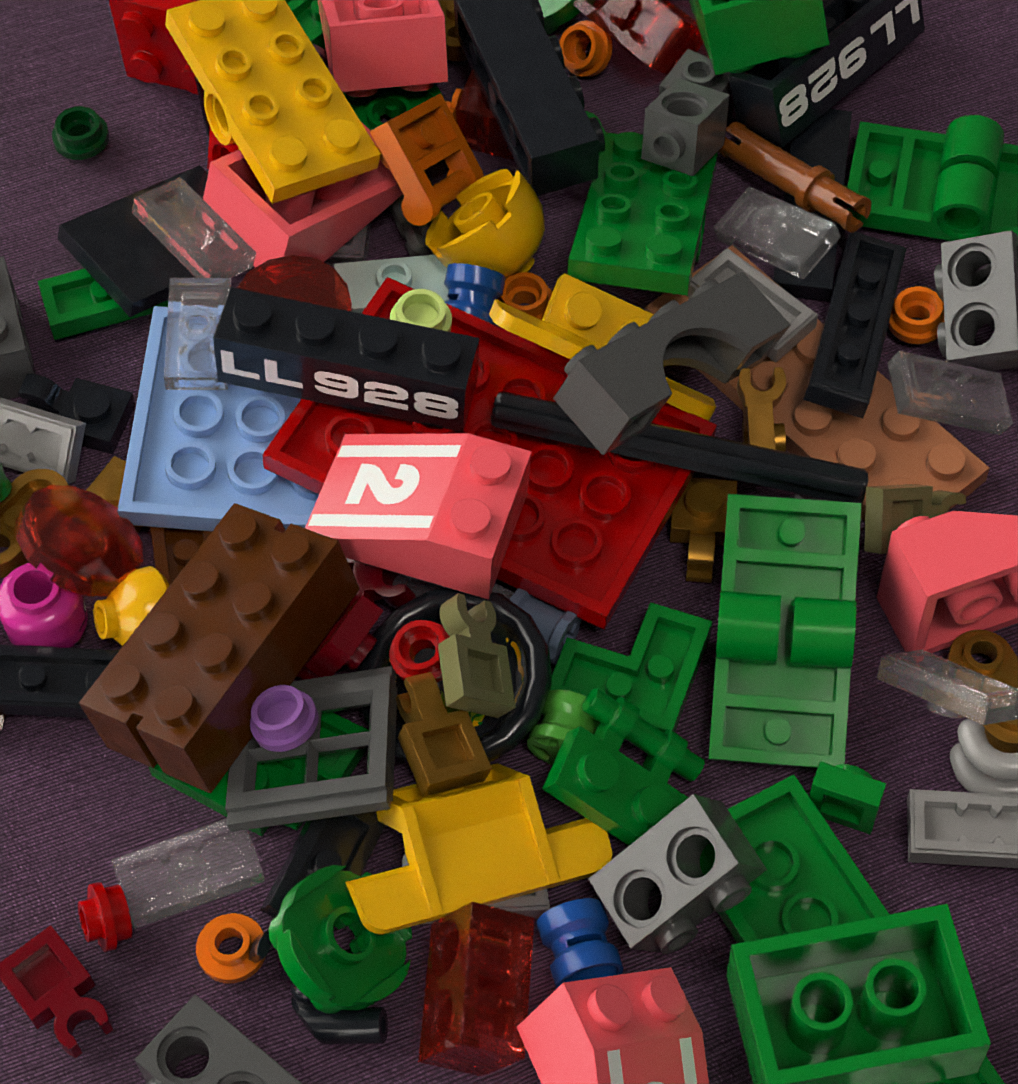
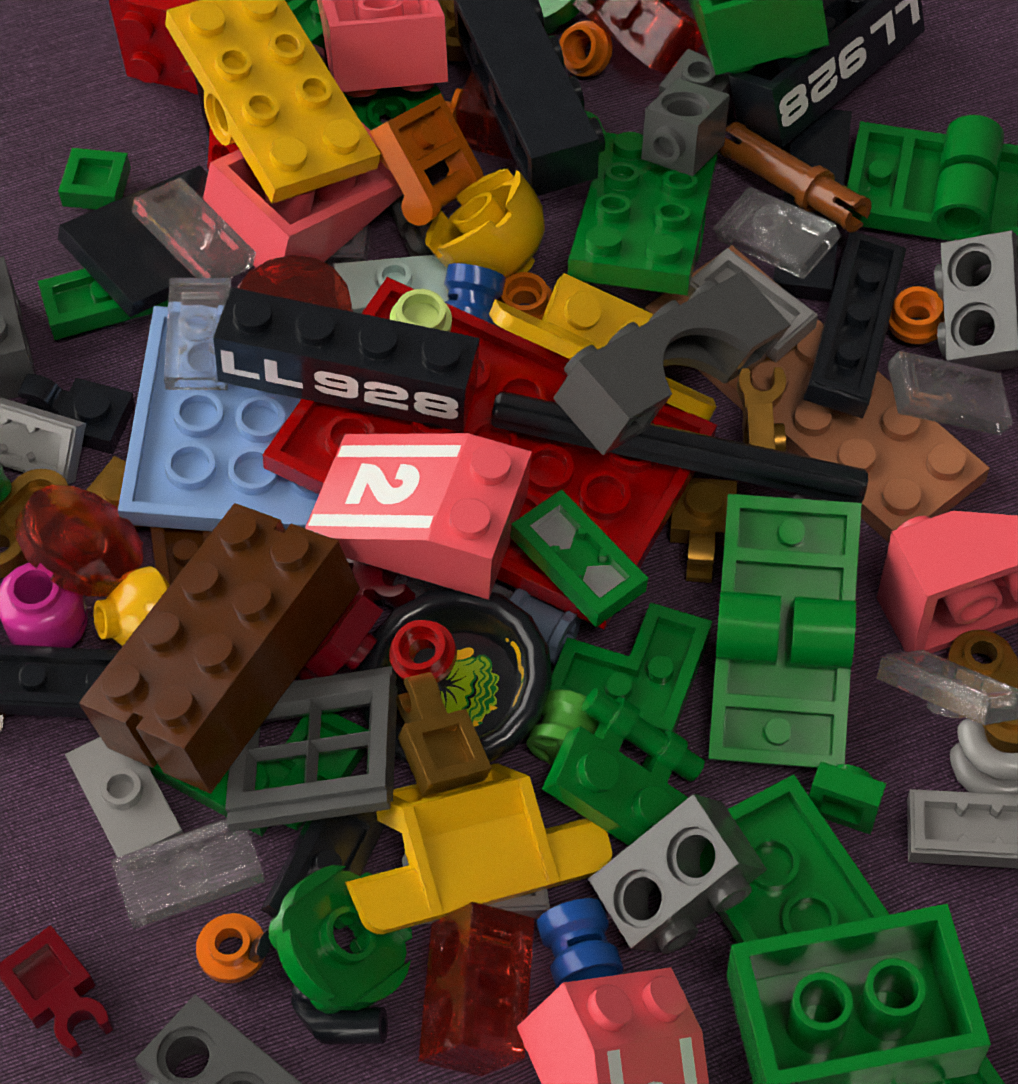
(79, 133): dark green plate -> none
(93, 178): none -> green plate
(105, 916): red plate -> none
(123, 797): none -> light grey plate
(283, 718): medium lavender plate -> none
(473, 667): olive plate -> none
(579, 557): none -> green piece
(894, 504): olive plate -> none

